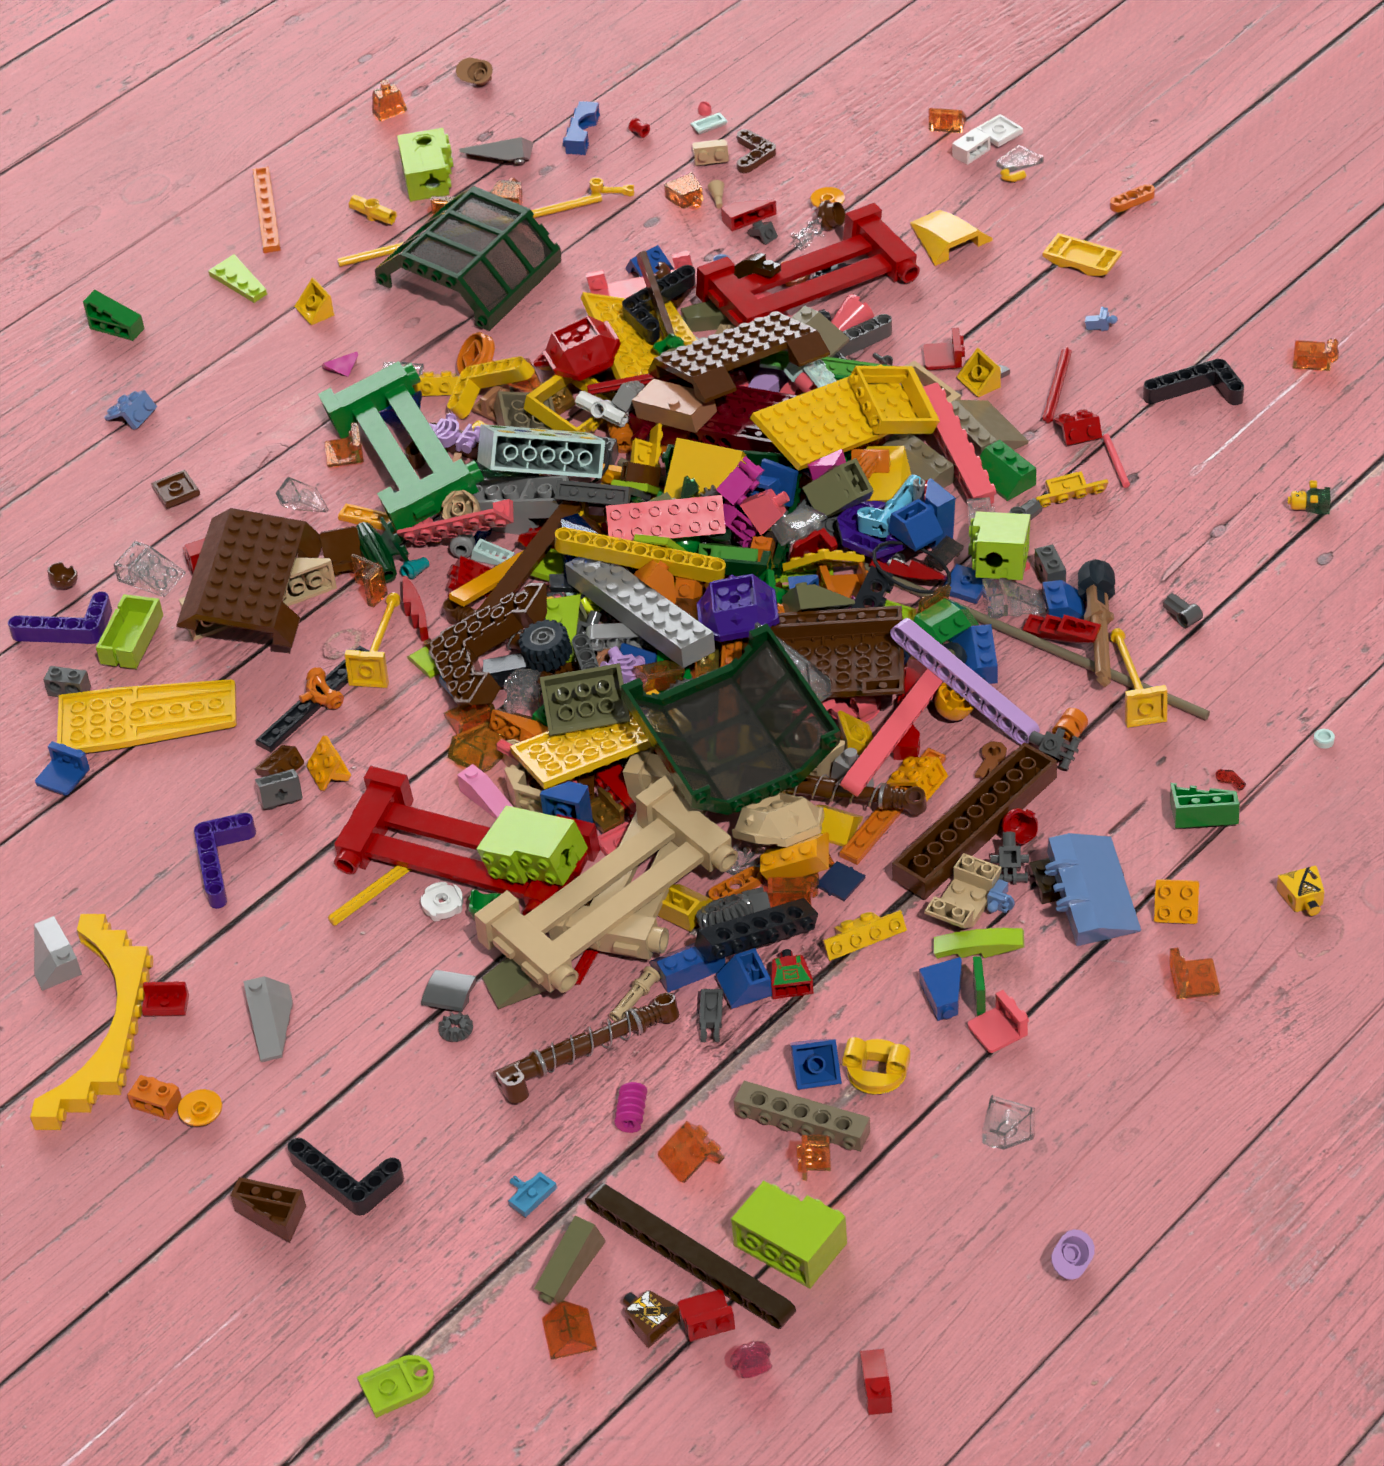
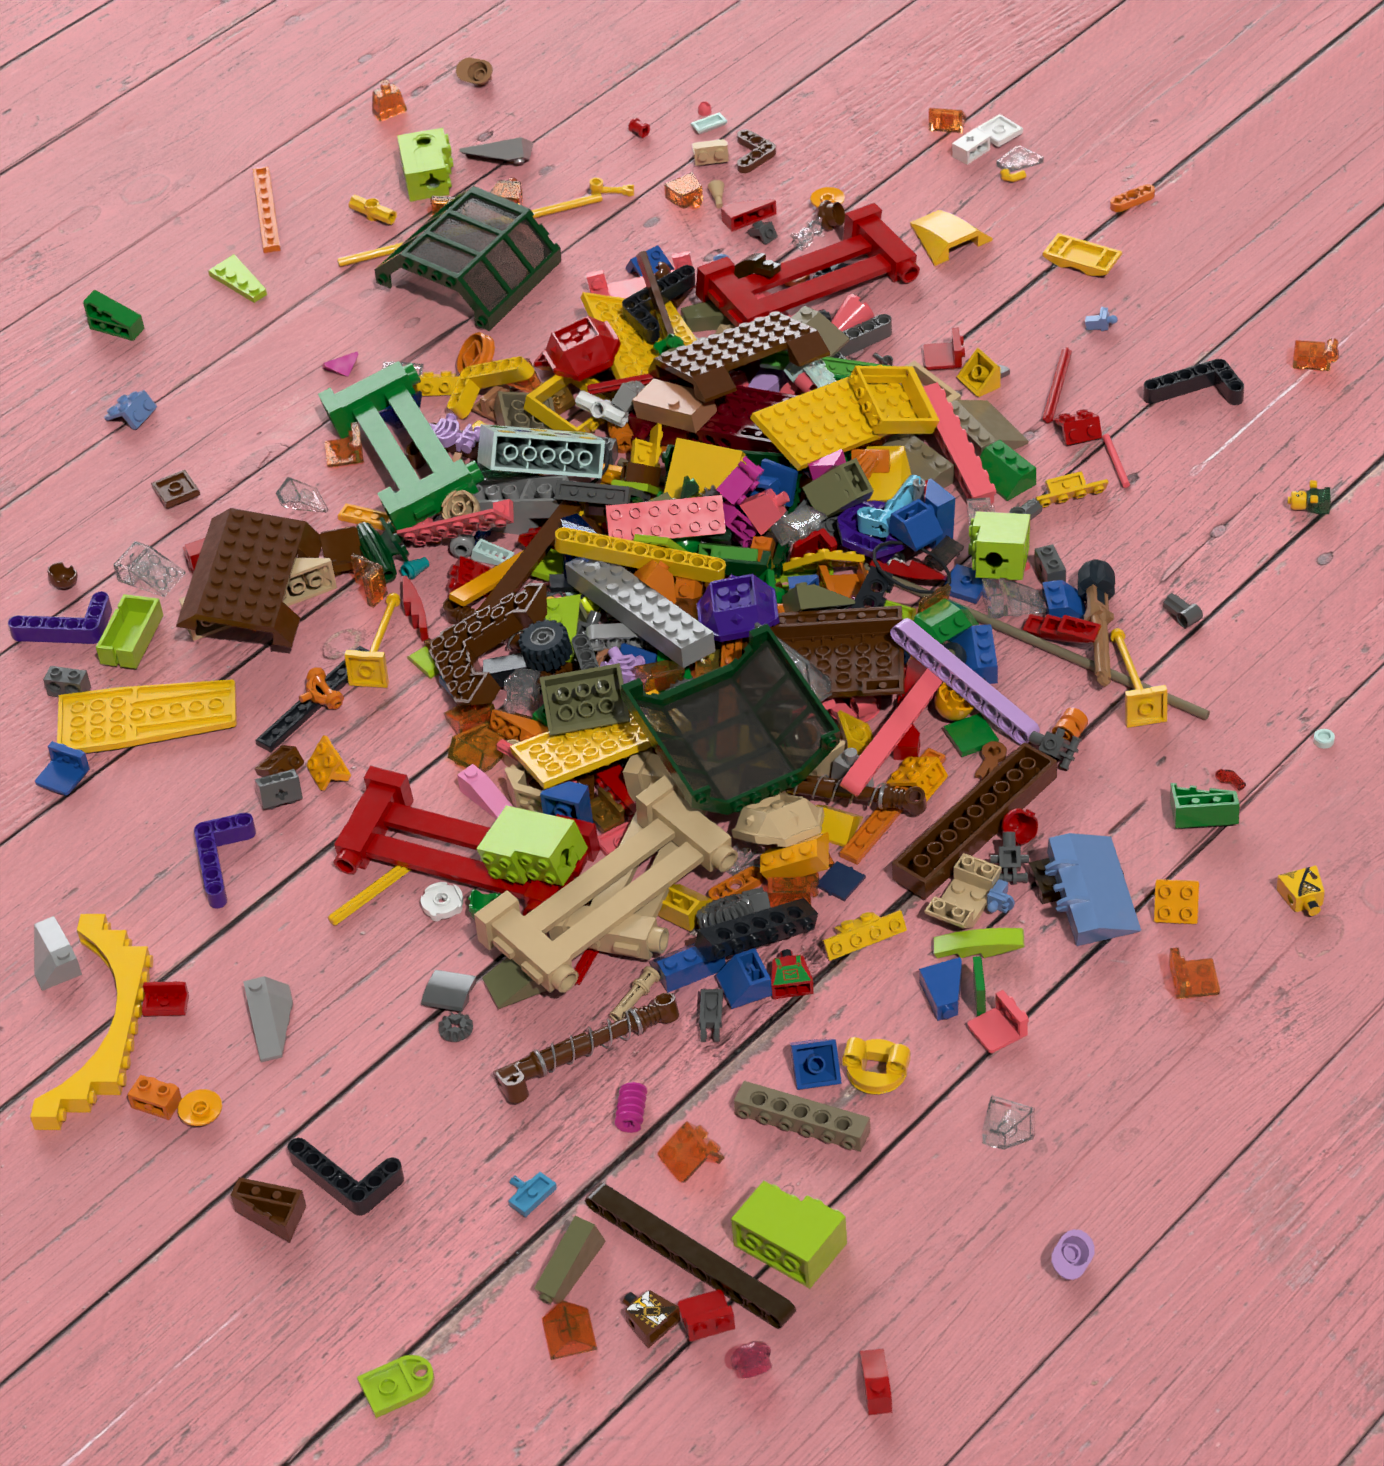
(315, 303): yellow slope -> none
(577, 138): arch -> none
(813, 1154): clear orange bracket -> none
(970, 734): none -> green tile

